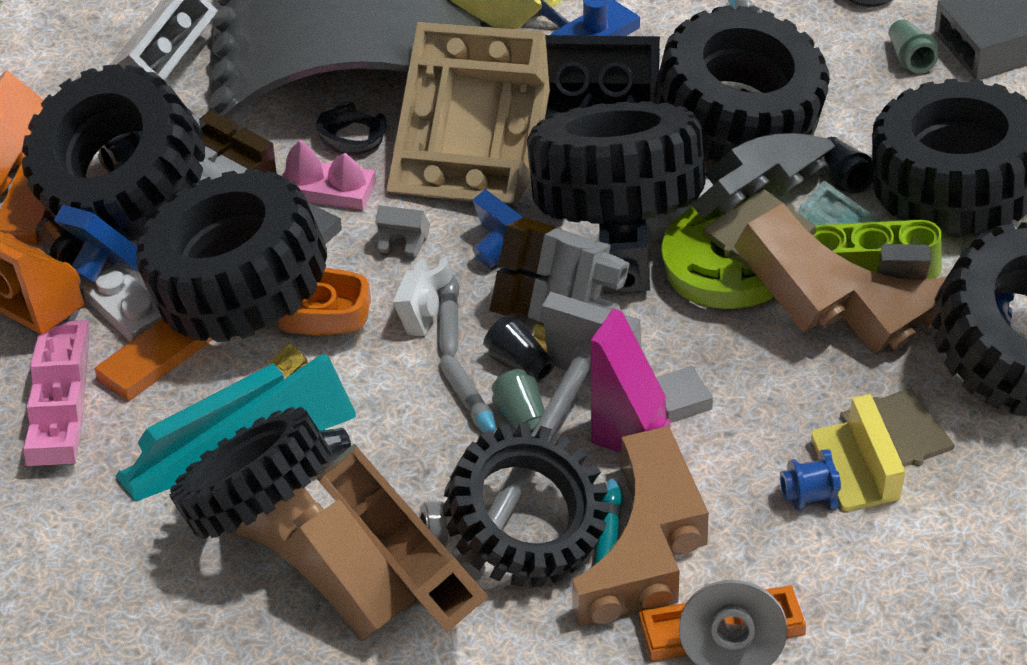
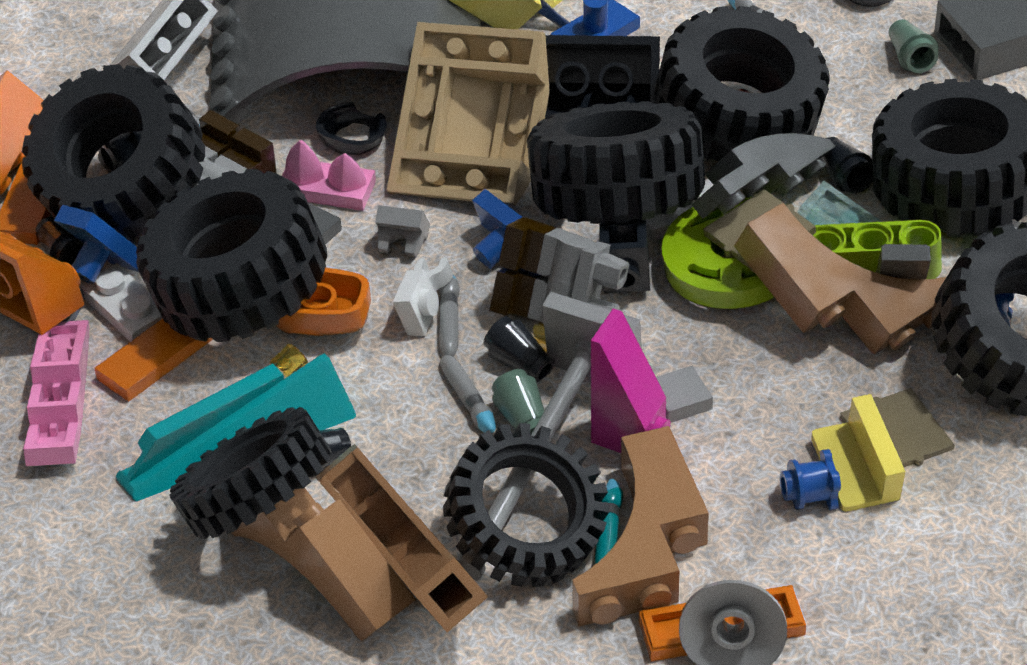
(432, 516): light grey tile -> none

